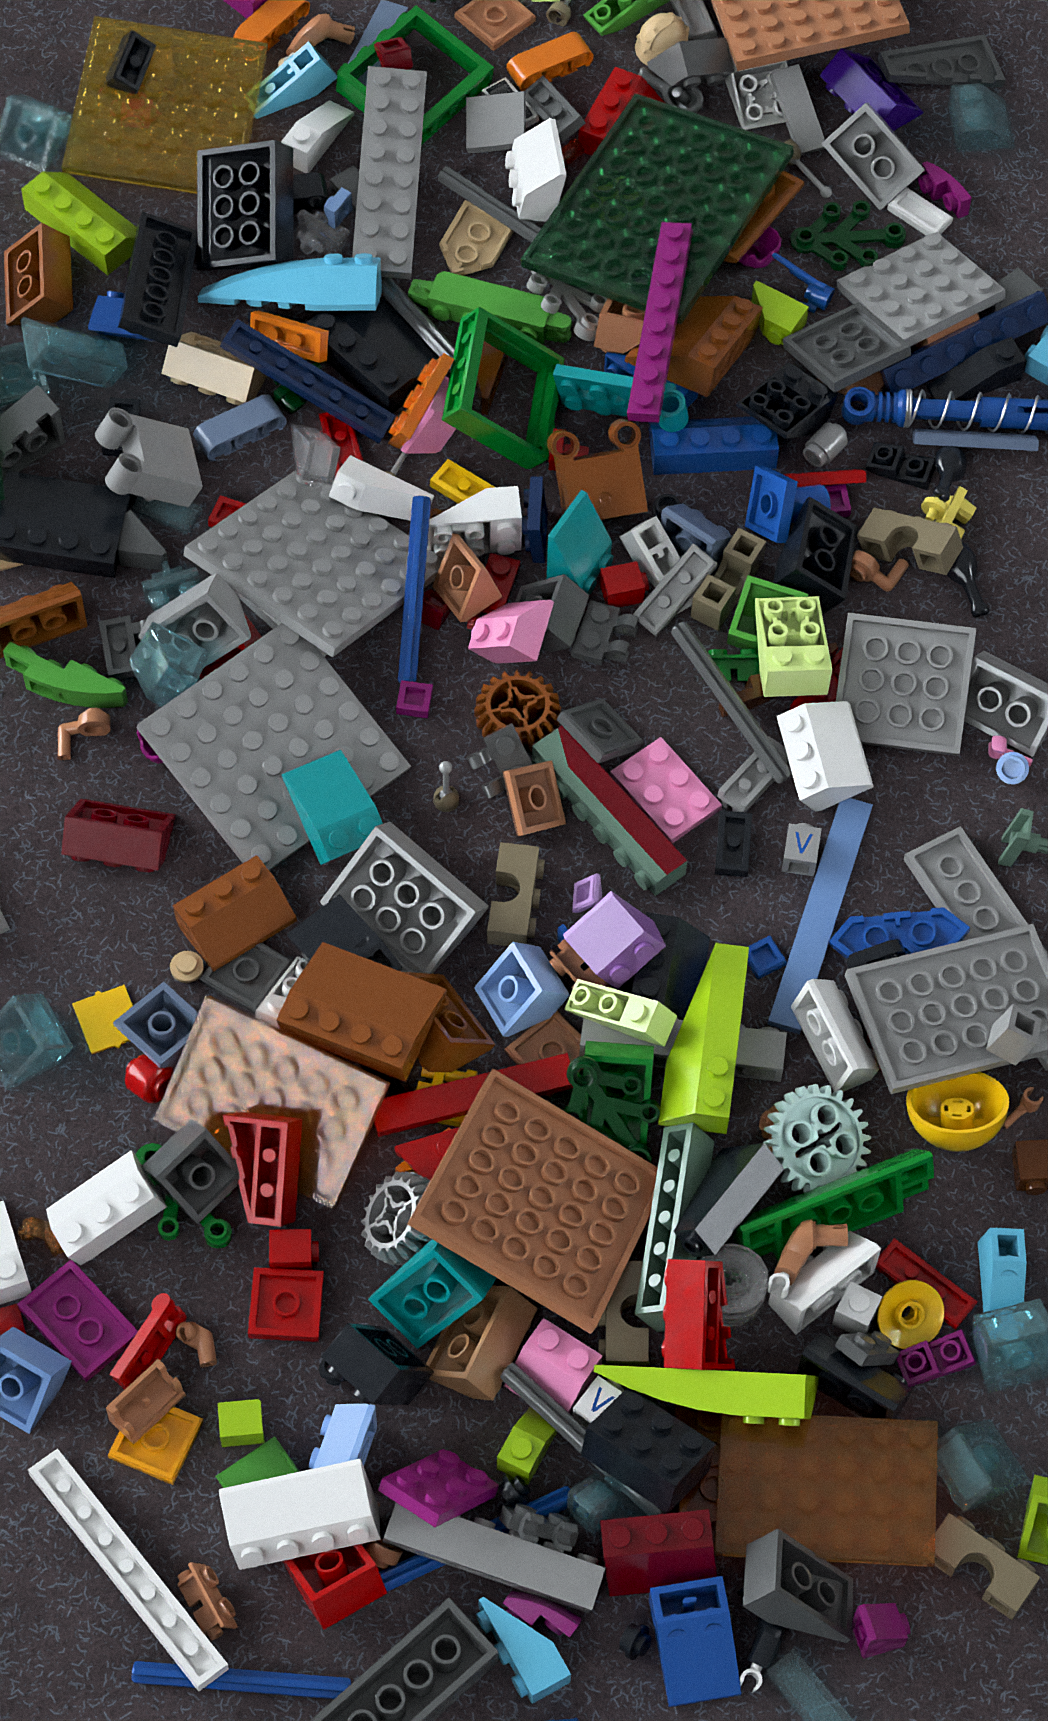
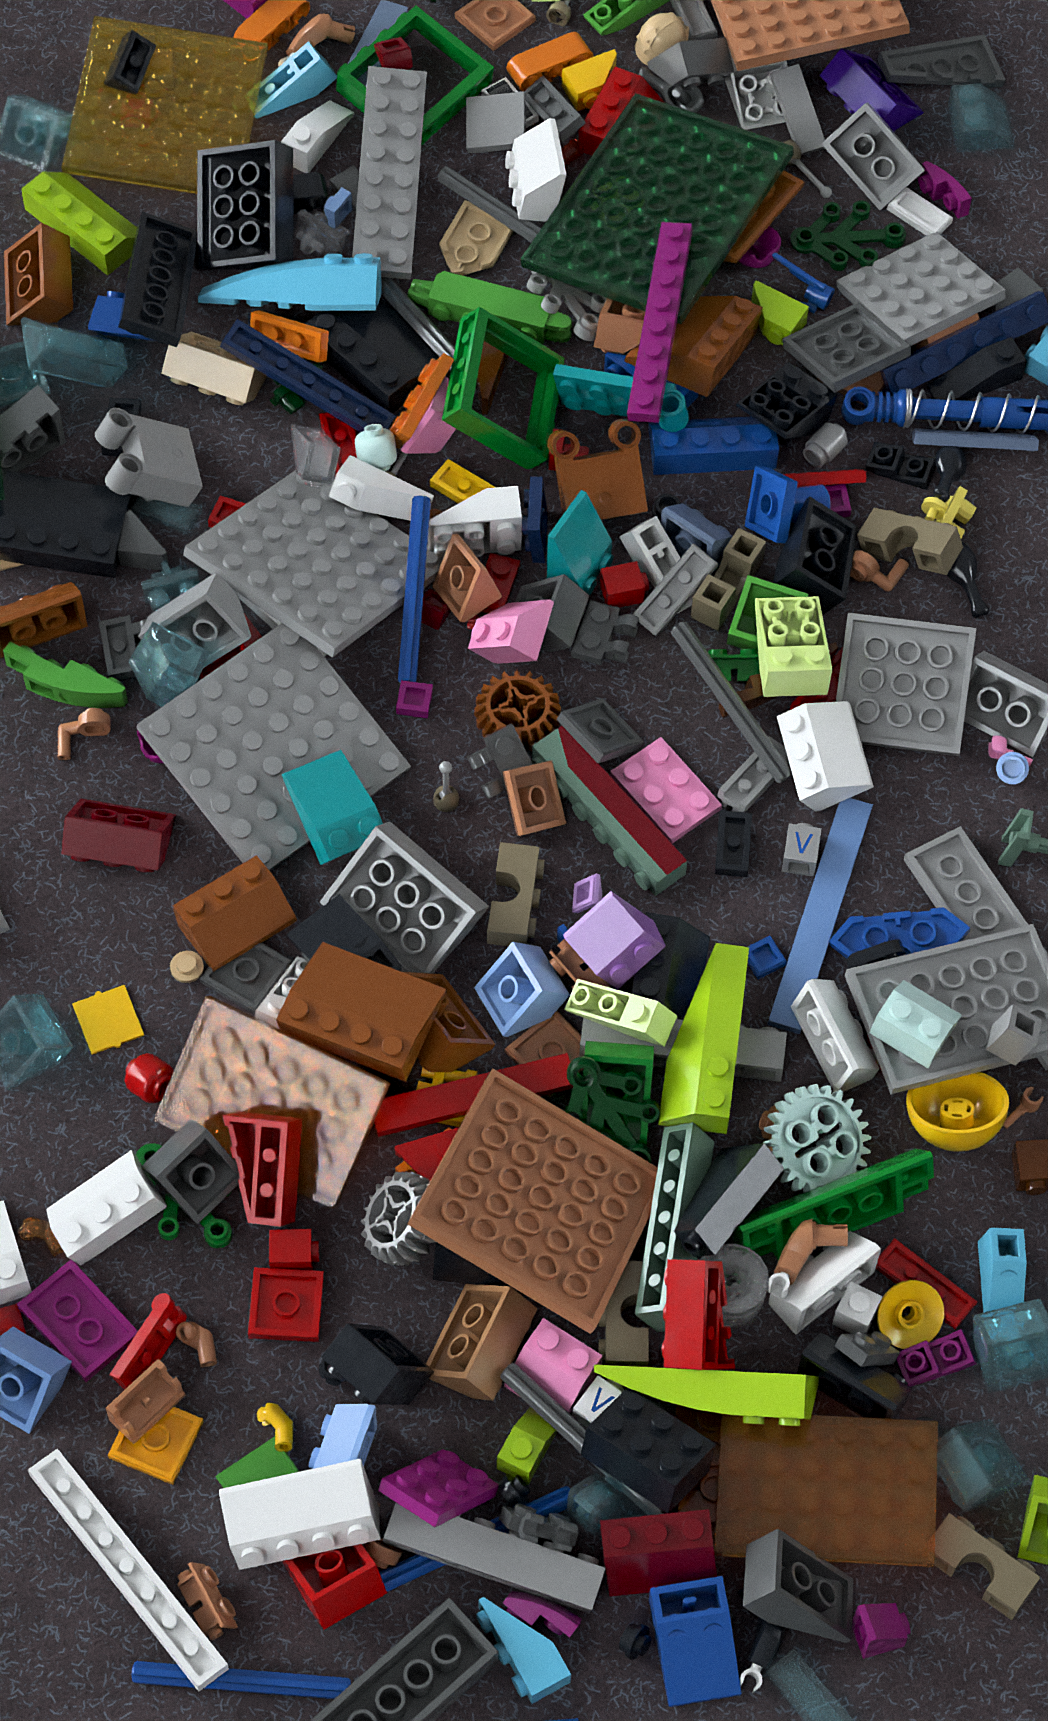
(159, 1025): sand blue slope -> none
(239, 426): sand blue beam -> none
(240, 1423): lime panel -> none
(283, 1425): none -> yellow arm
(376, 447): none -> light aqua head
(431, 1292): teal slope -> none
(586, 79): none -> yellow slope
(914, 1023): none -> light aqua slope

